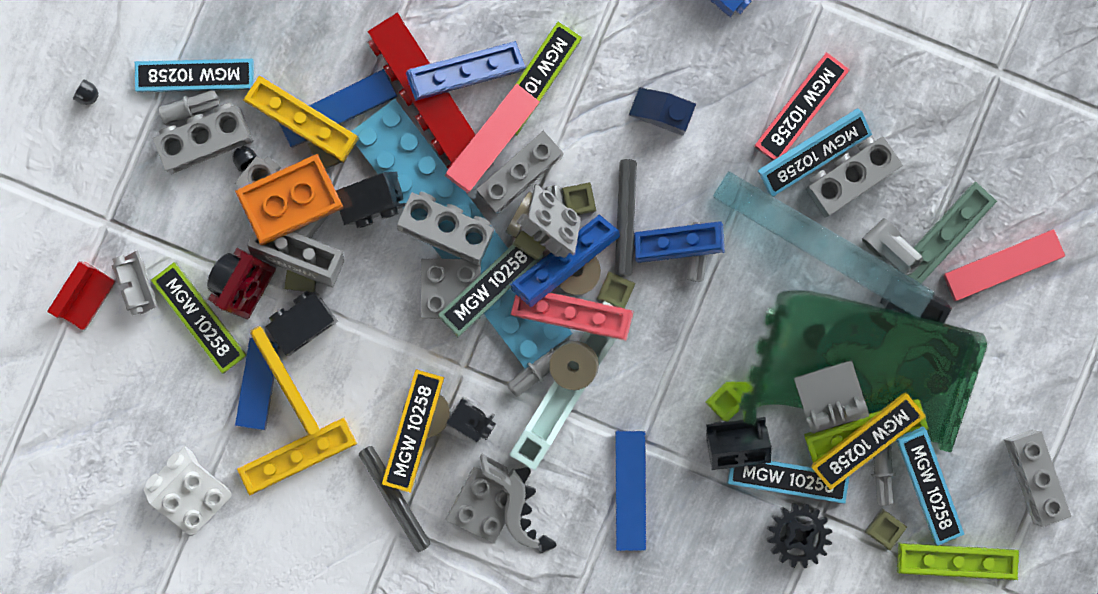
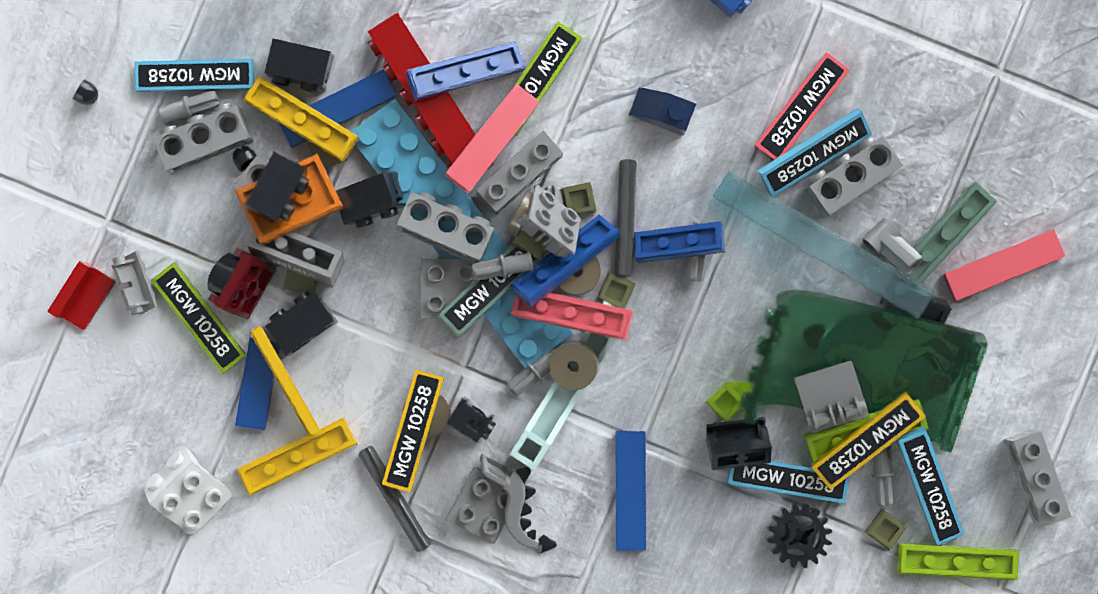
(277, 189): none -> black hinge
(298, 65): none -> black hinge
(502, 266): none -> light grey axle

